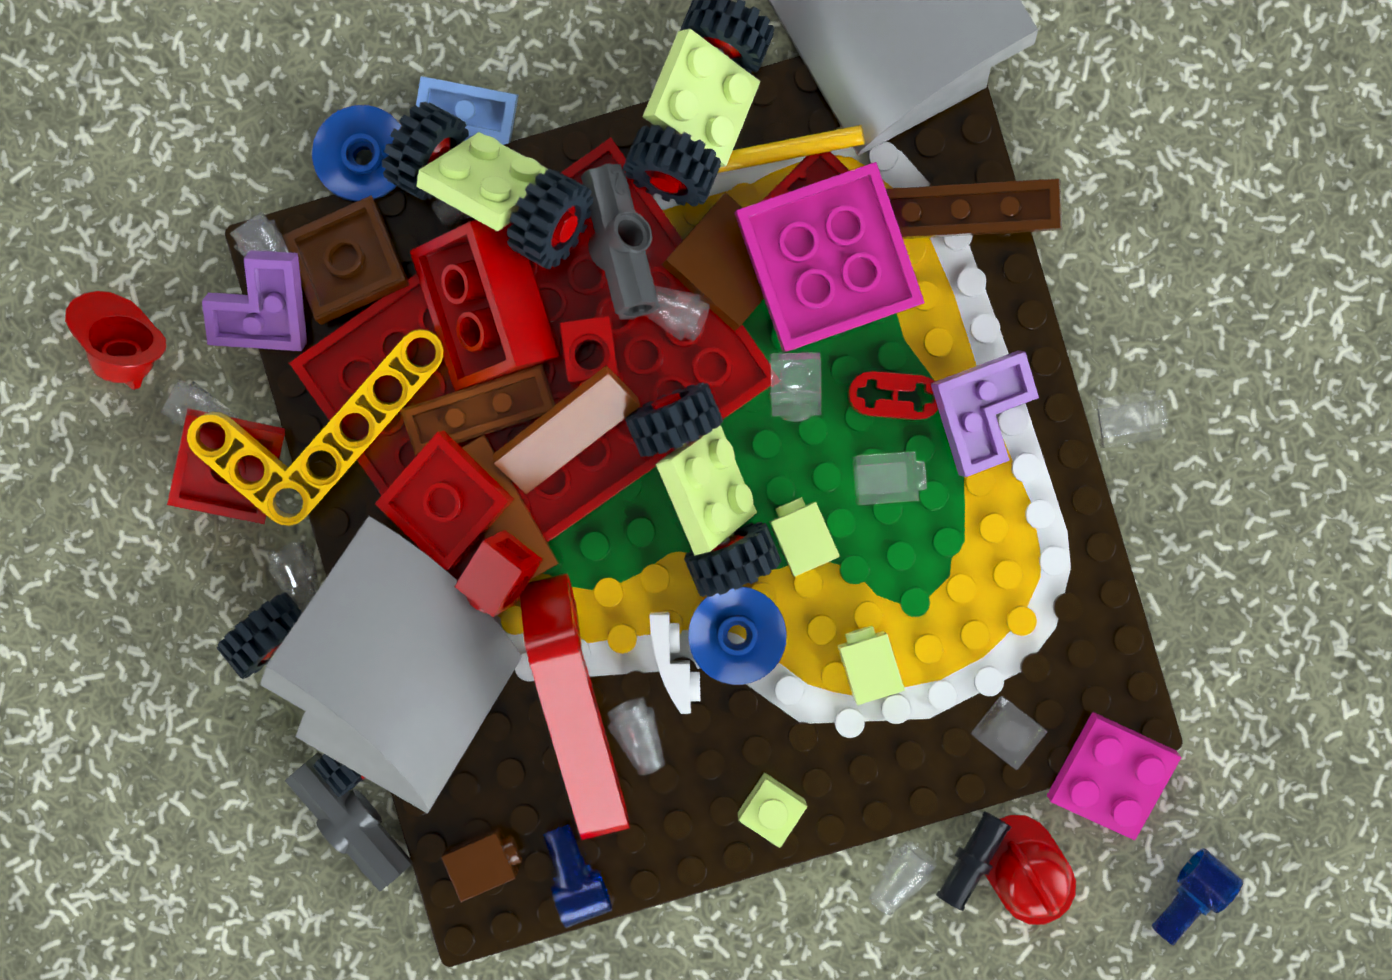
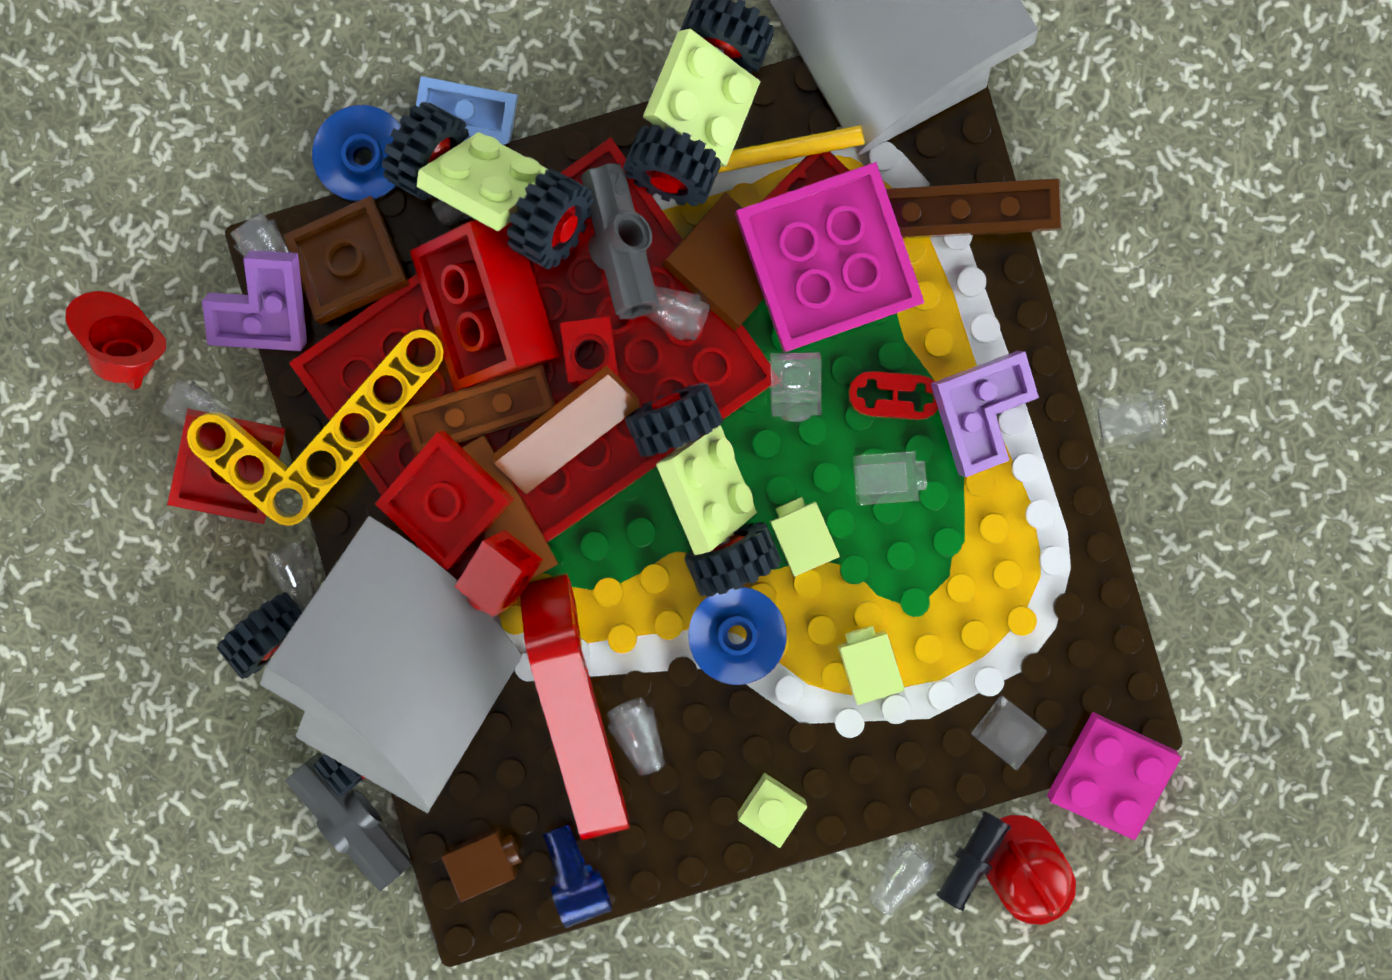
(676, 675): white slope -> none
(1202, 888): clear blue pin -> none

